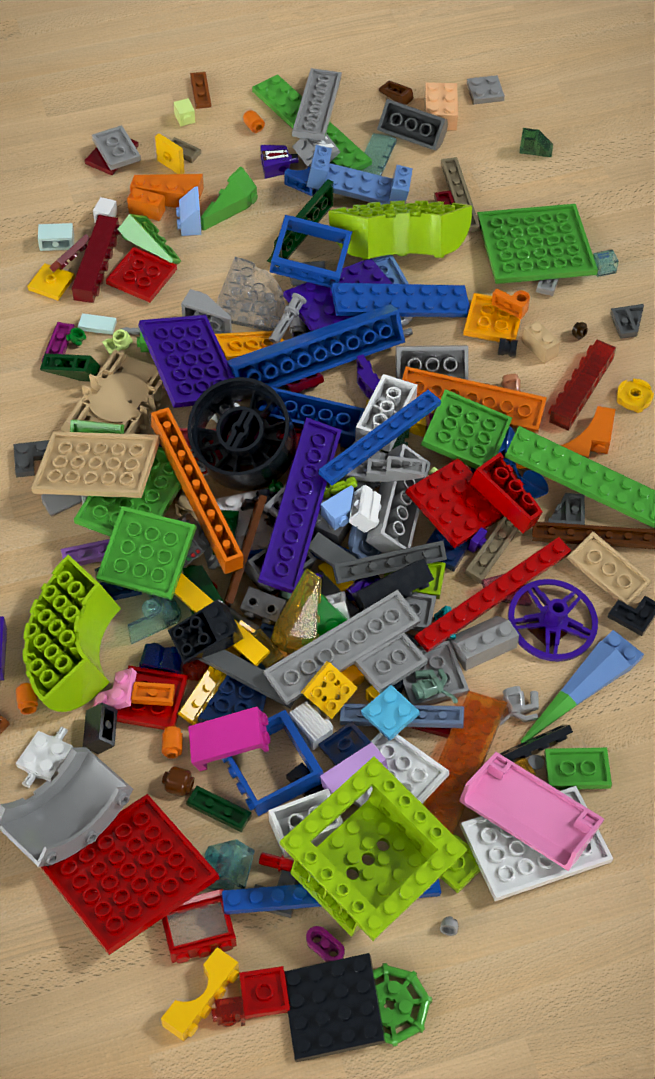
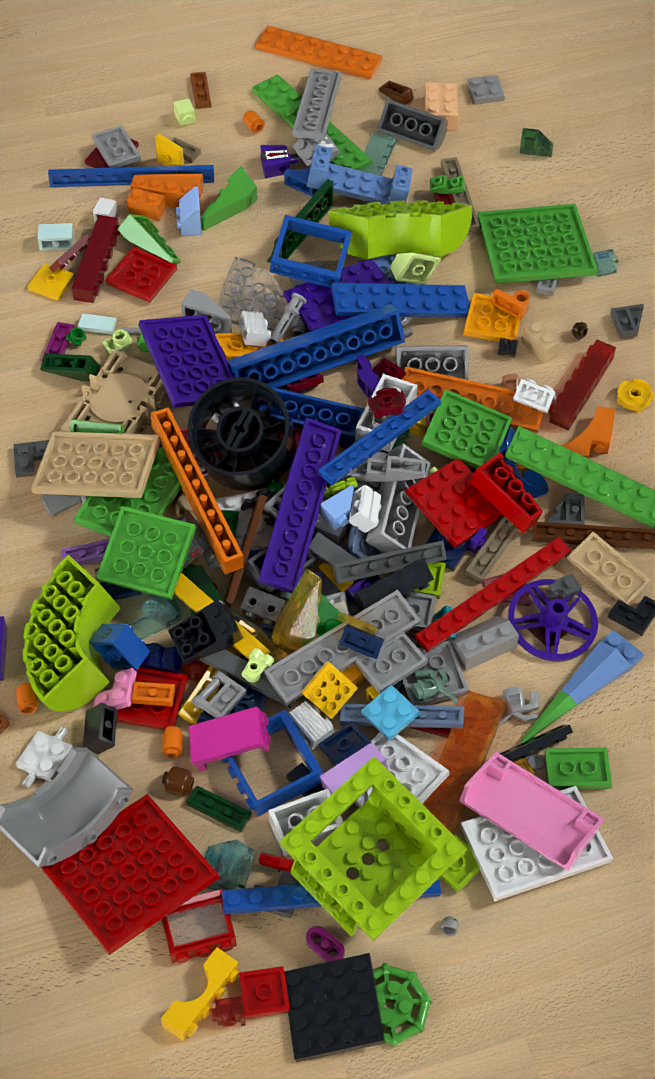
(119, 646): none -> blue brick
(121, 175): none -> blue plate
(224, 700): none -> light grey plate
(254, 329): none -> white brick
(256, 665): none -> yellowish green plate
(319, 52): none -> orange plate
(358, 623): none -> clear yellow tile
(361, 641): none -> dark blue plate
(387, 402): none -> dark red plate
(388, 368): none -> dark red plate
(413, 267): none -> yellowish green slope
(442, 185): none -> bright green slope
(534, 395): none -> white bracket
(566, 586): none -> dark grey plate

